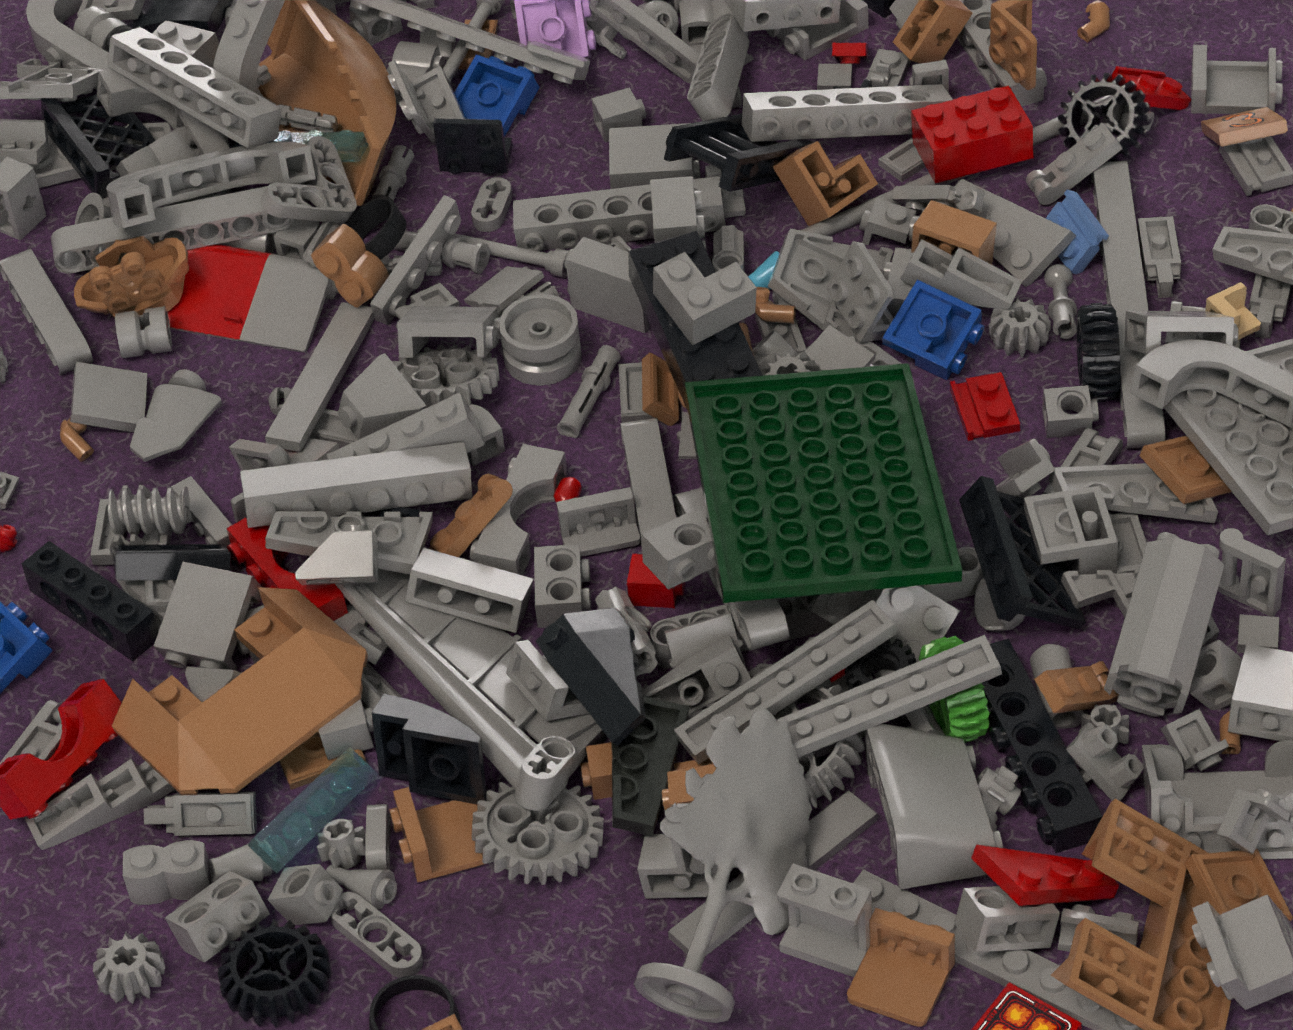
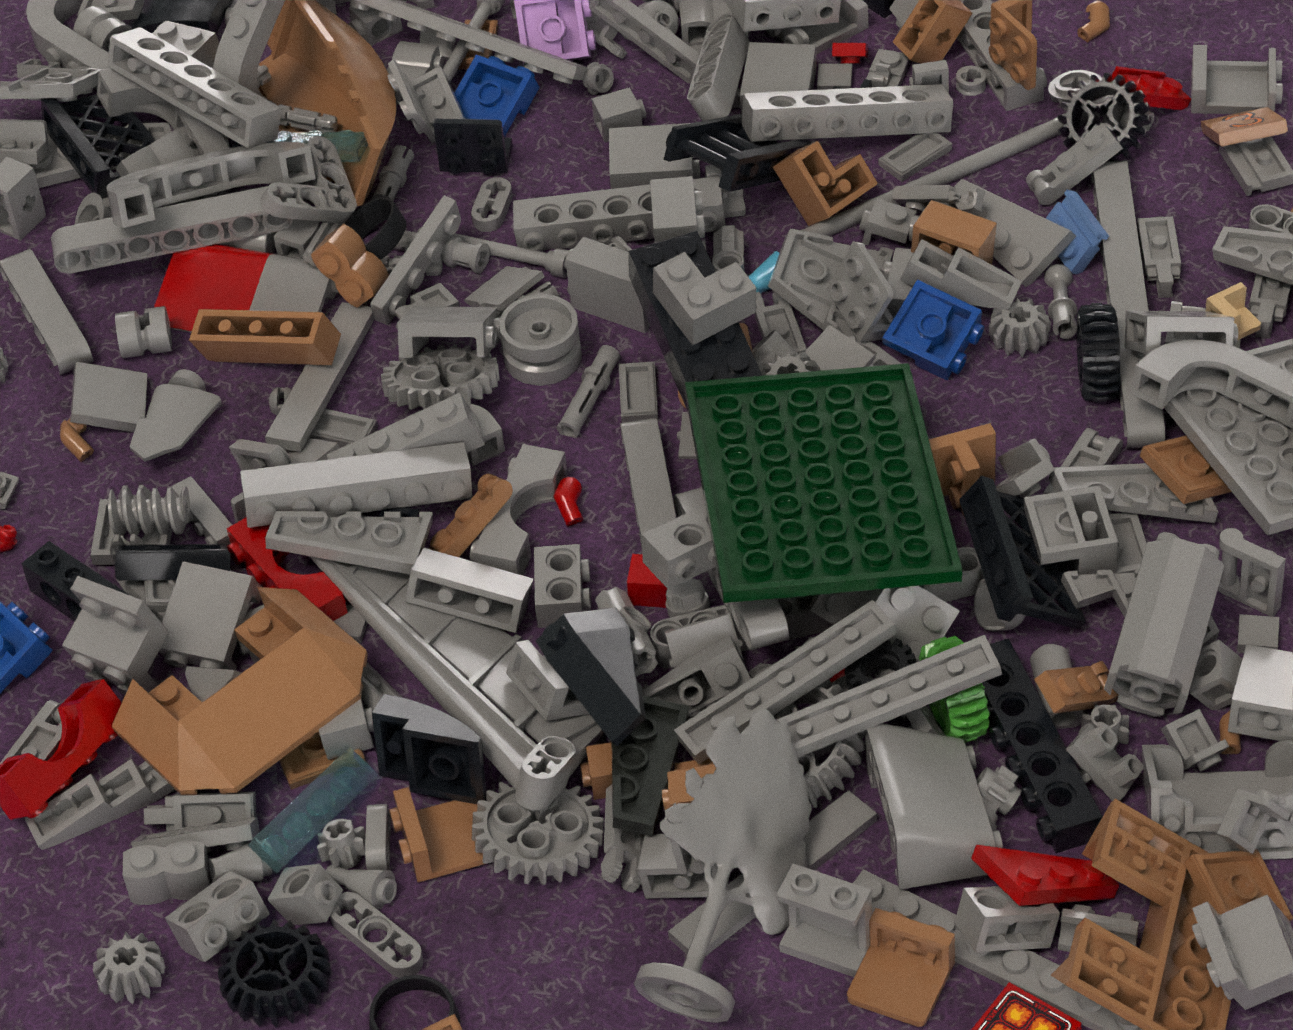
(114, 636): none -> light grey bracket
(142, 280): medium nougat piece -> none
(231, 833): none -> light grey plate
(265, 337): none -> medium nougat brick
(343, 559): light grey slope -> none
(370, 641): light grey plate -> none
(378, 399): light grey slope -> none
(558, 54): light grey piece -> none
(599, 521): light grey bracket -> none
(603, 76): none -> light grey plate
(619, 848): none -> light grey hinge
(659, 390): medium nougat tile -> none
(686, 598): none -> light grey piece
(772, 312): medium nougat arm -> none
(778, 68): none -> light grey brick
(963, 459): none -> medium nougat bracket
(970, 88): none -> light grey bush
(972, 134): red brick -> none
(985, 406): red plate -> none
(1067, 81): none -> light grey gear
(1075, 398): light grey brick -> none

